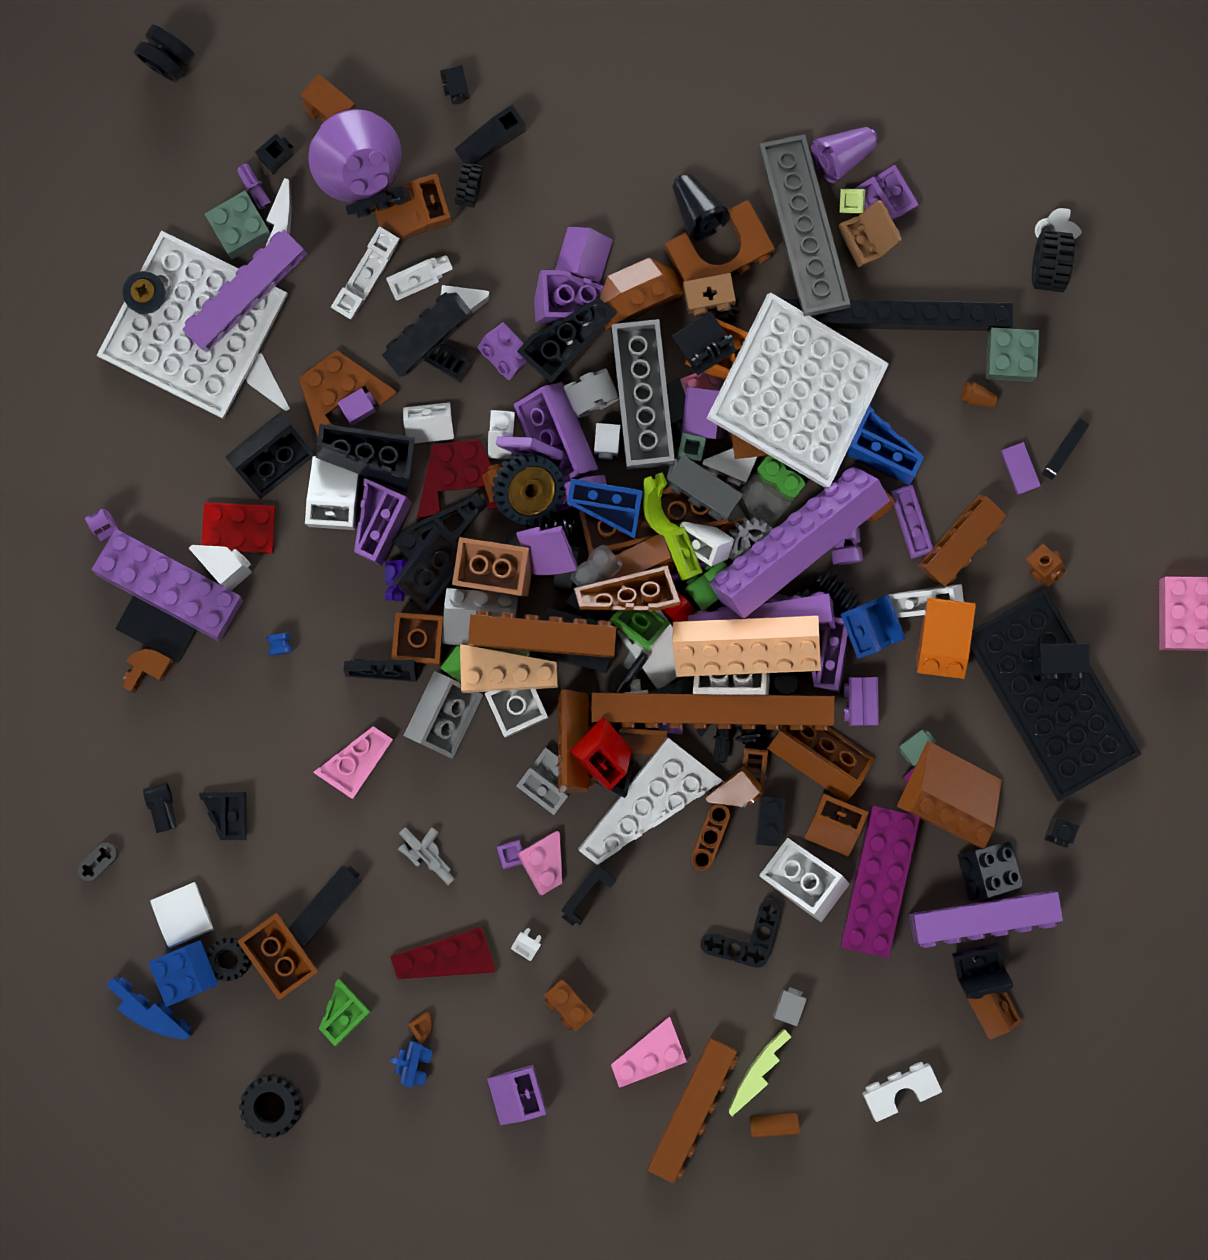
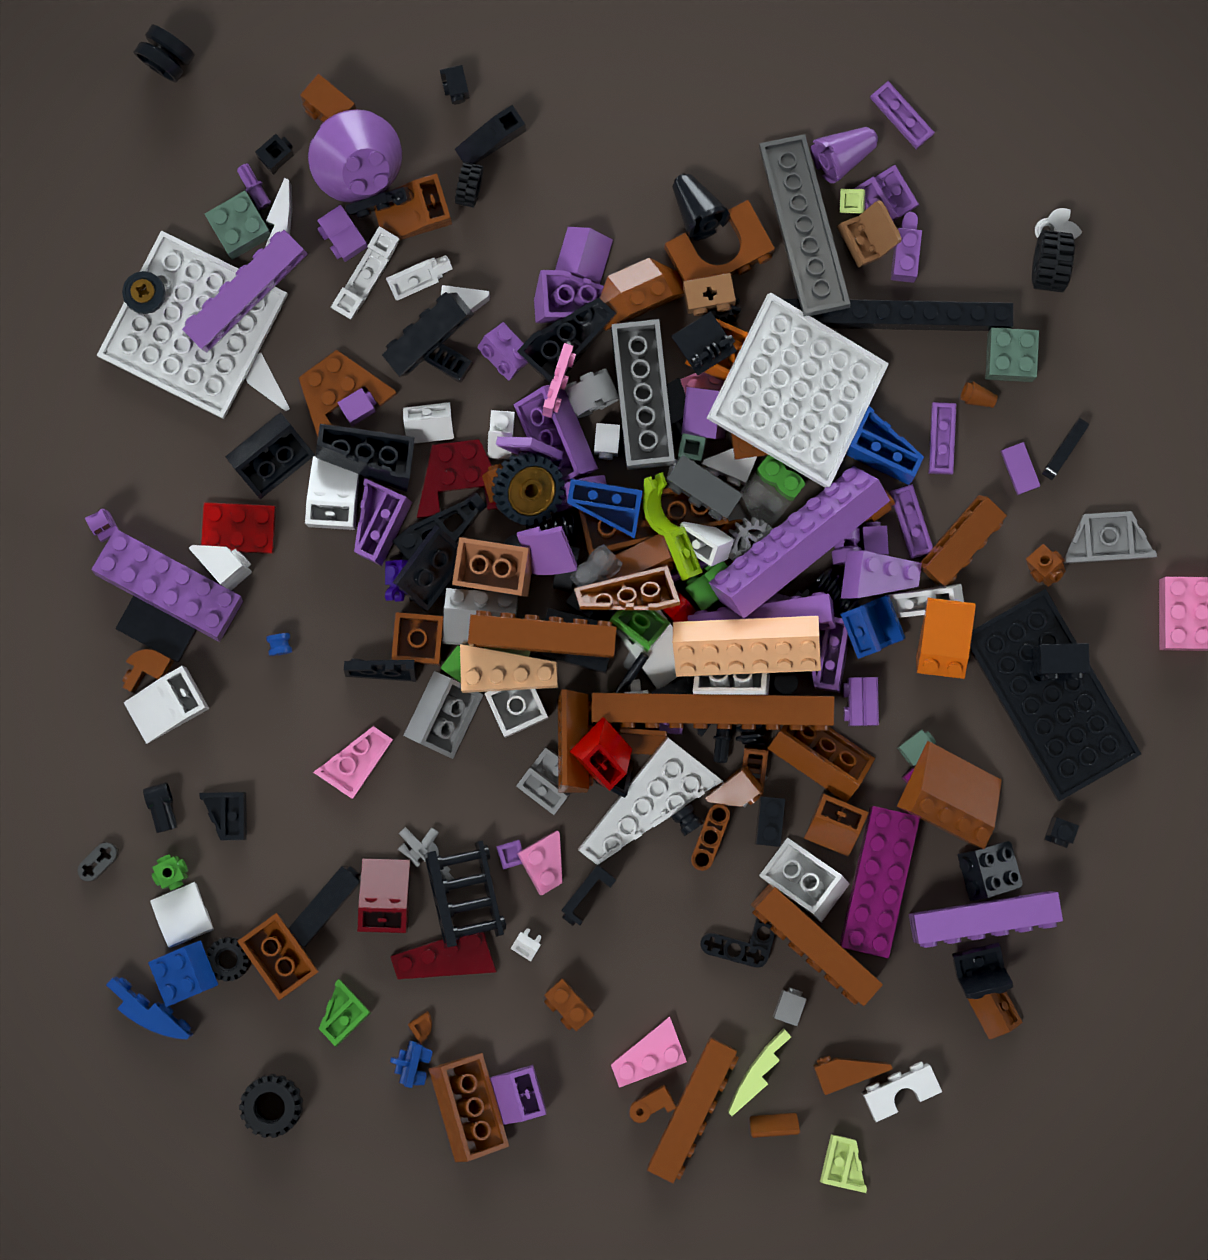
(166, 704): none -> white slope
(178, 868): none -> bright green brick
(342, 233): none -> medium lavender brick
(384, 896): none -> slope
(447, 910): none -> black fence
(468, 1108): none -> dark orange slope
(559, 382): none -> bright pink wing
(650, 1103): none -> dark orange leg
(687, 819): none -> black wheel
(817, 945): none -> dark orange brick
(843, 1072): none -> dark orange slope
(843, 1165): none -> yellowish green wing
(875, 538): none -> medium lavender brick
(876, 574): none -> medium lavender wedge
(902, 115): none -> medium lavender tile
(907, 252): none -> medium lavender brick
(942, 438): none -> medium lavender tile
(1108, 539): none -> light grey wing

